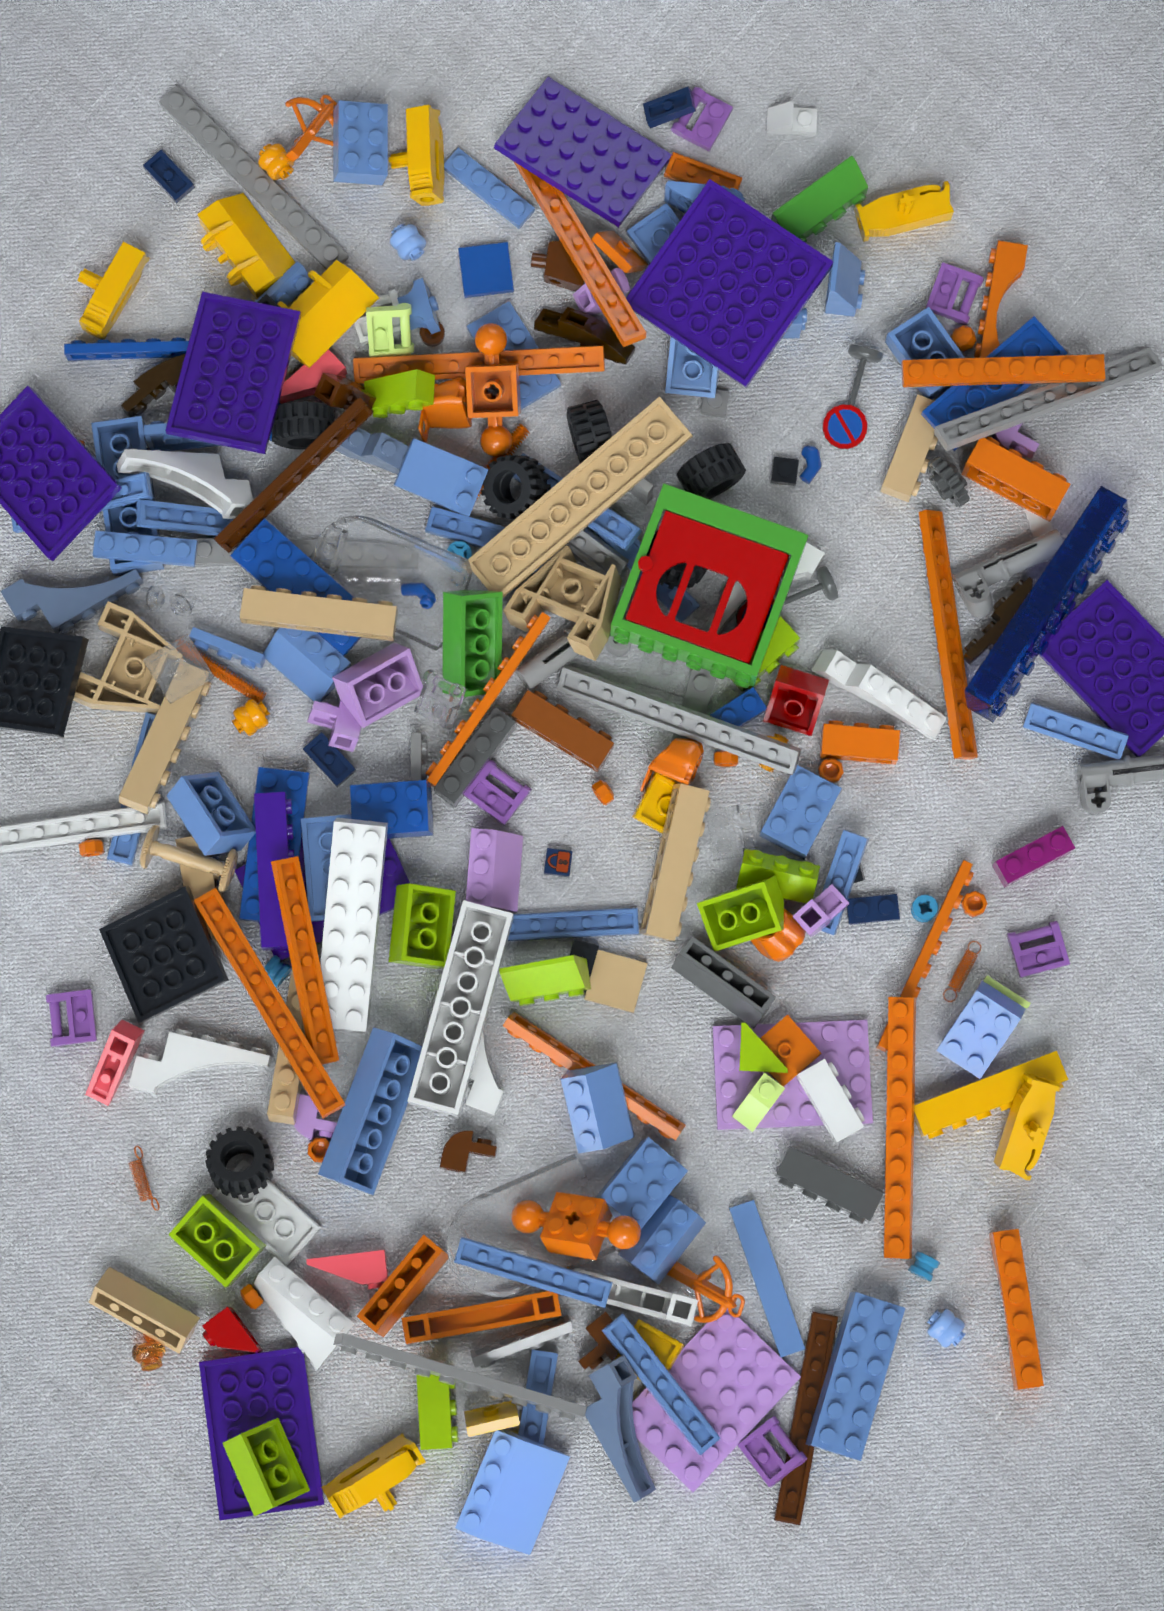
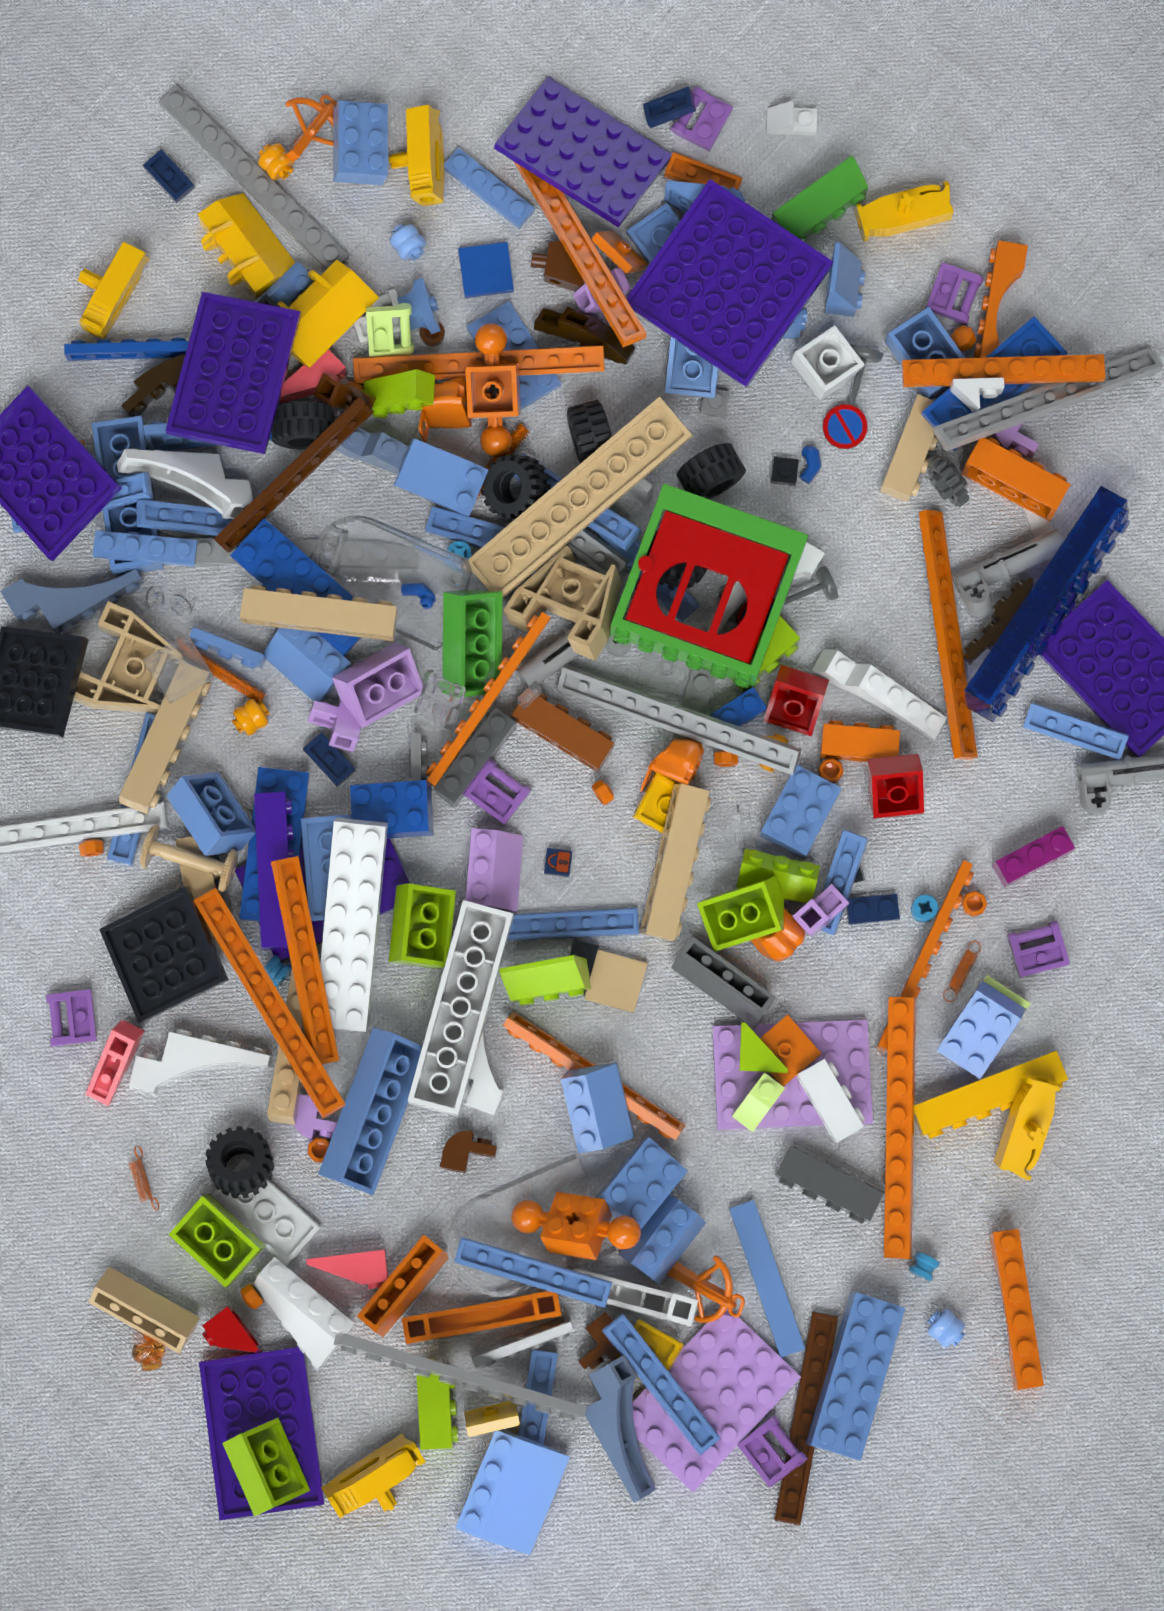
(529, 695): none -> clear tile
(827, 362): none -> white slope
(896, 786): none -> red brick
(969, 390): none -> white slope

